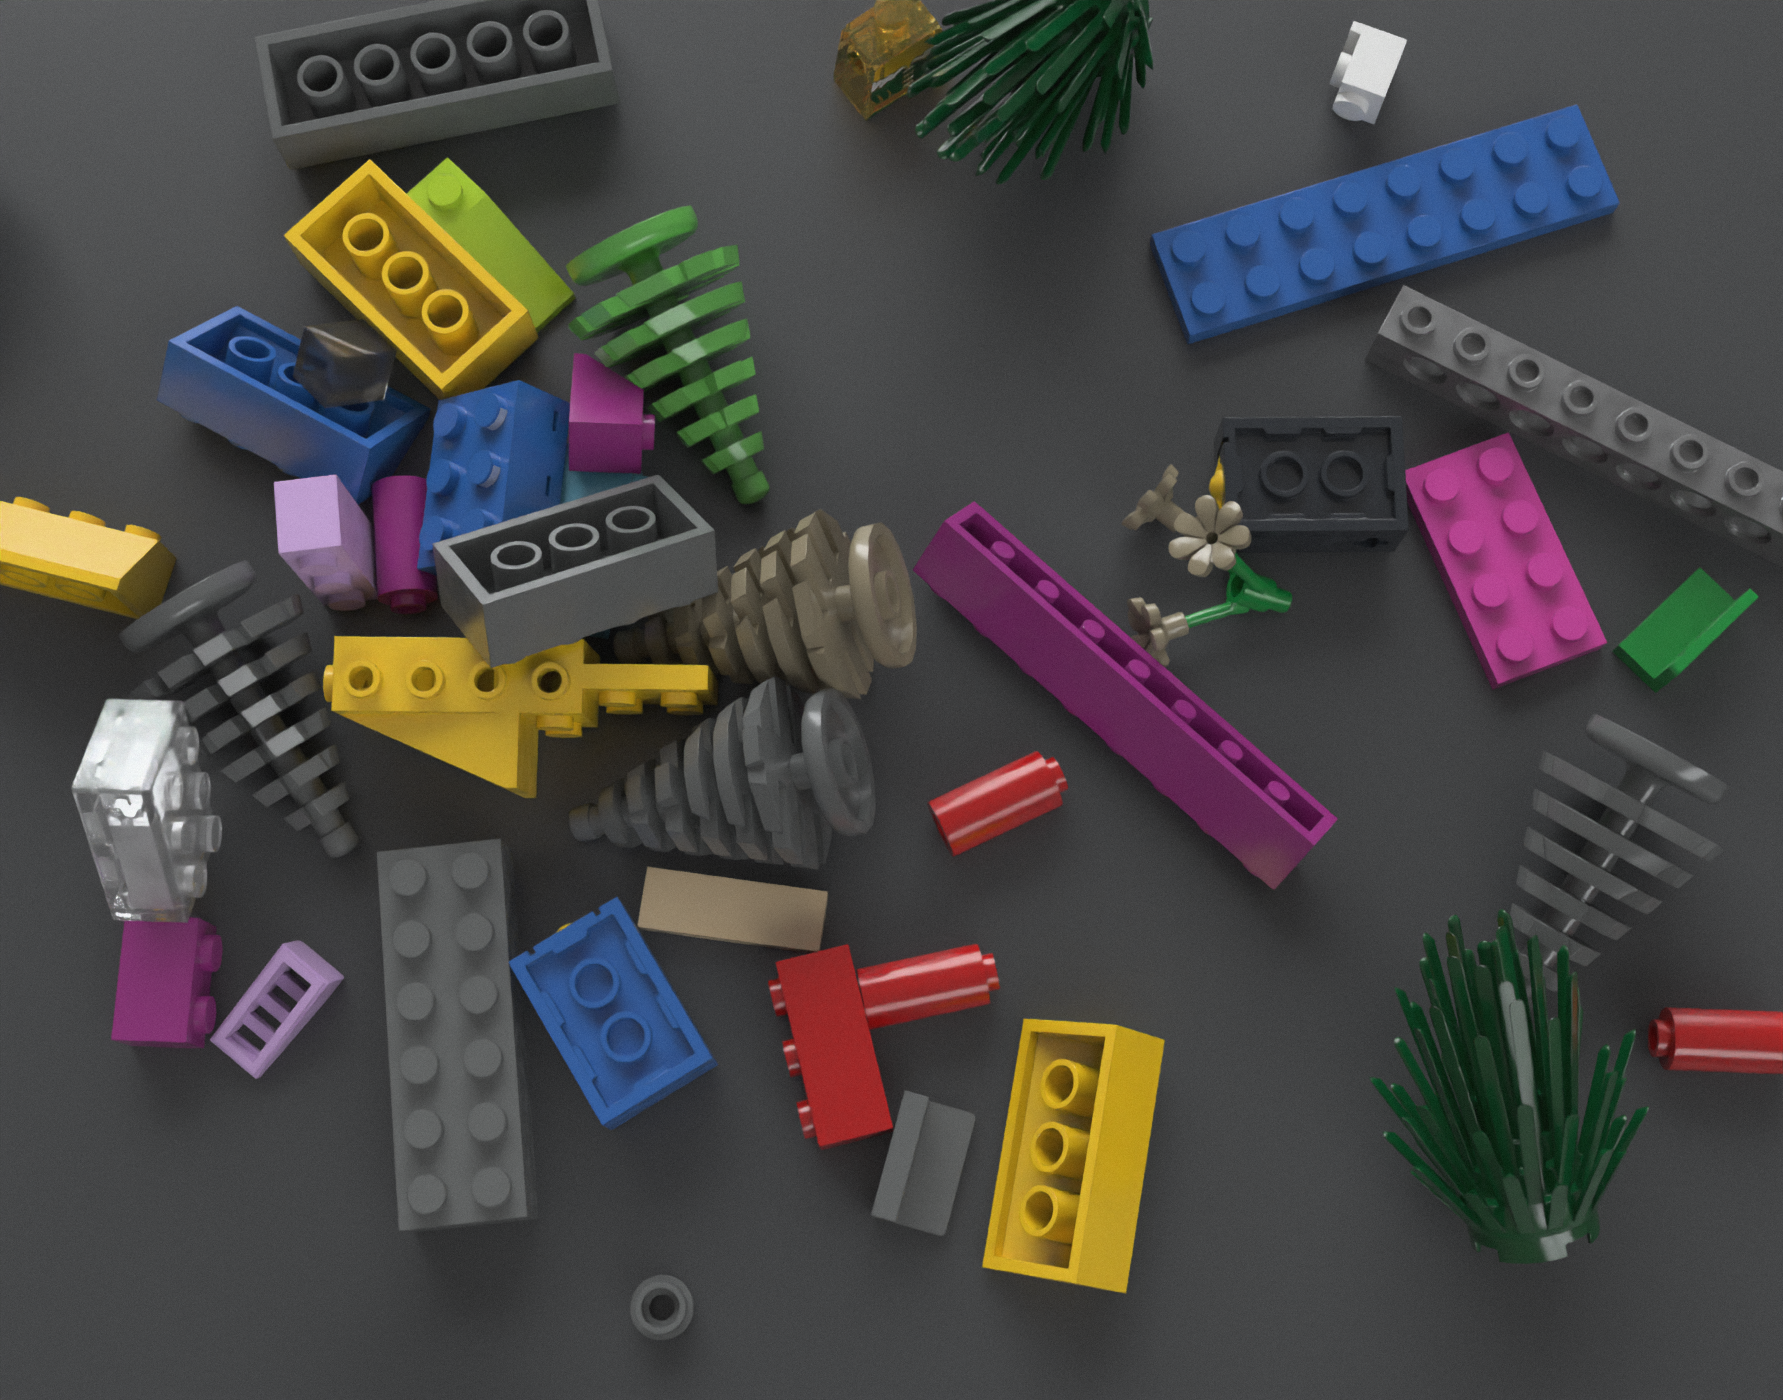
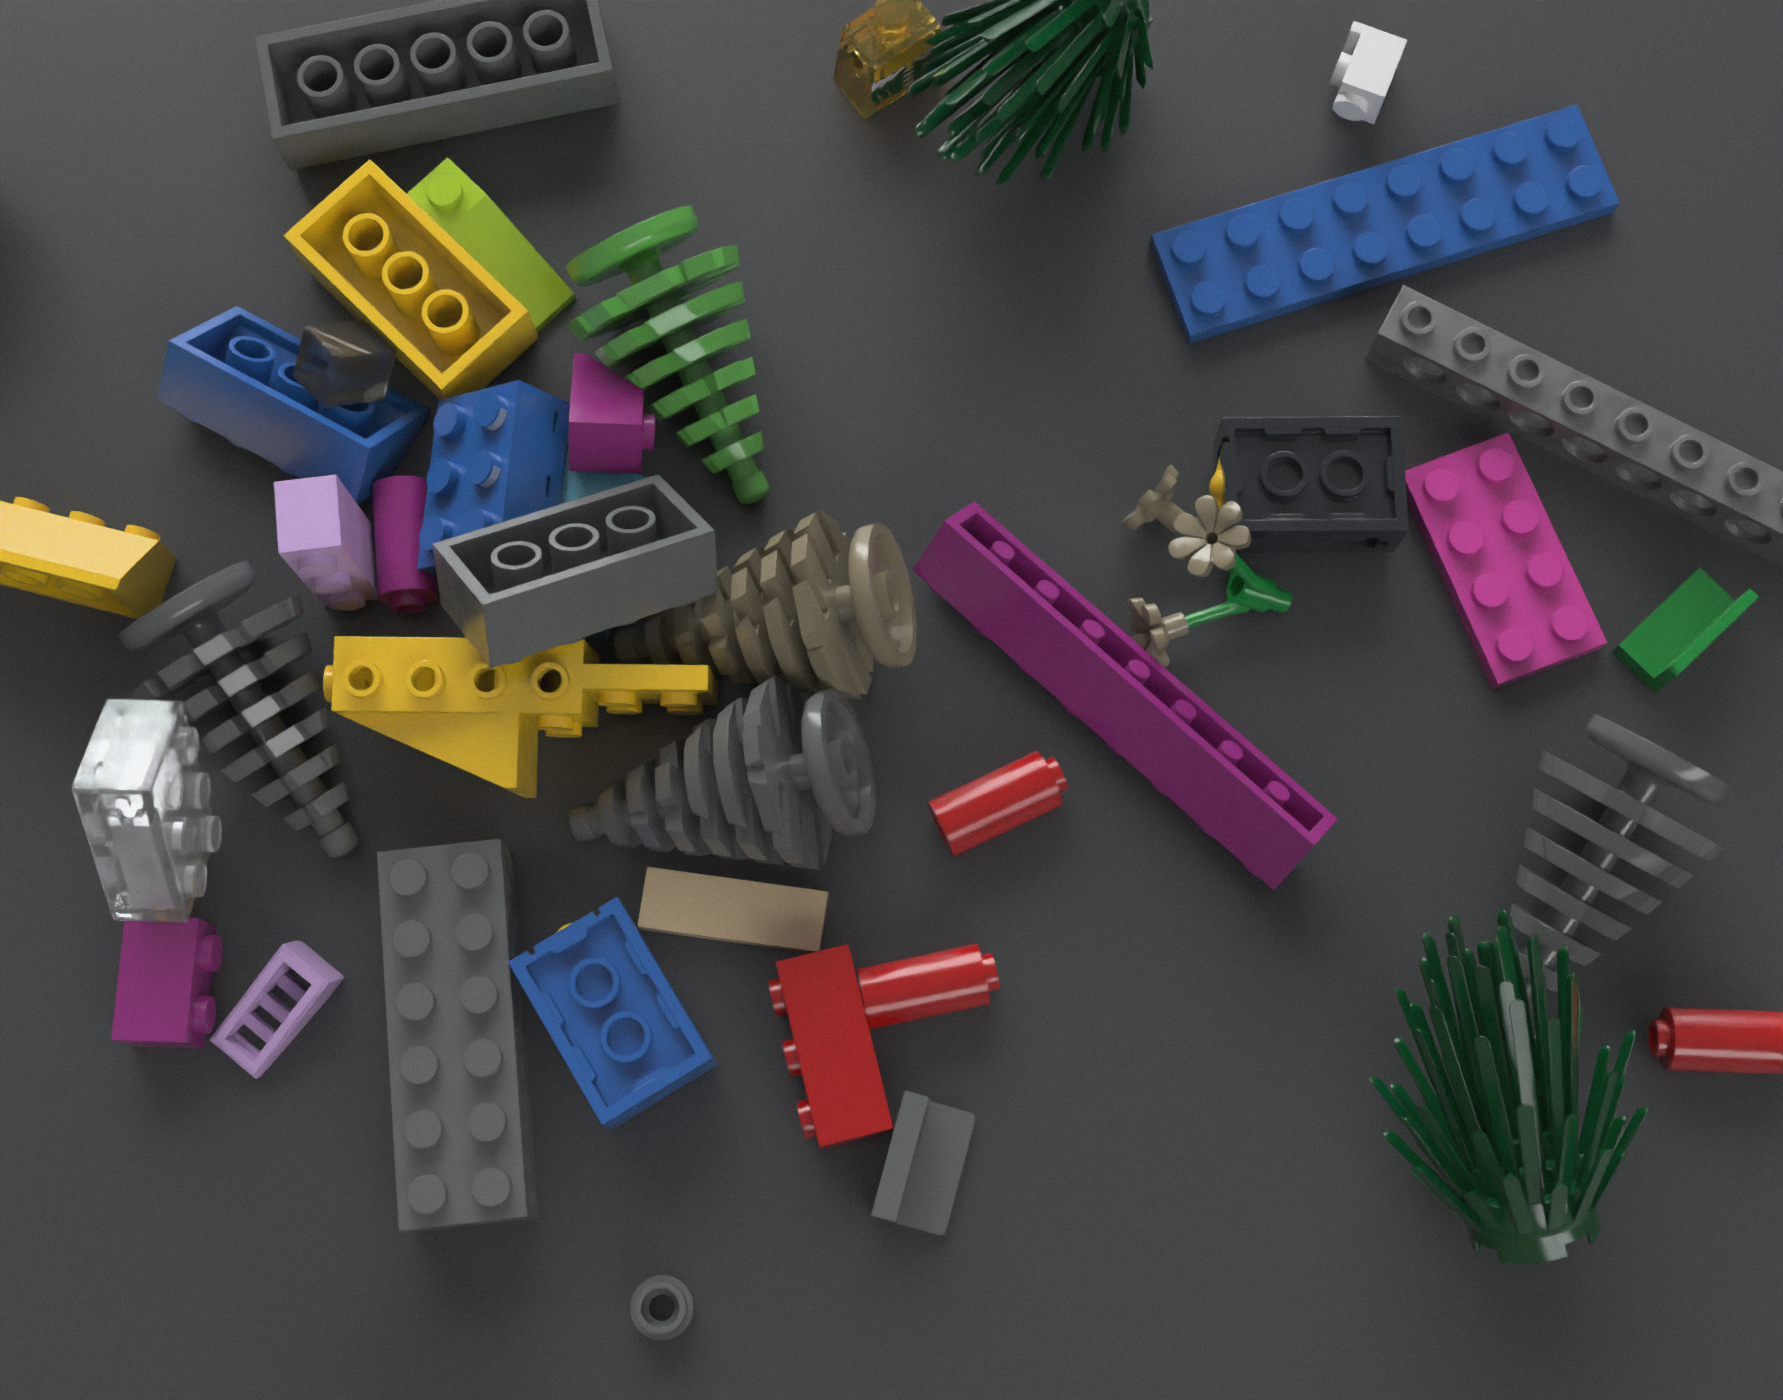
(1074, 1153): yellow slope -> none

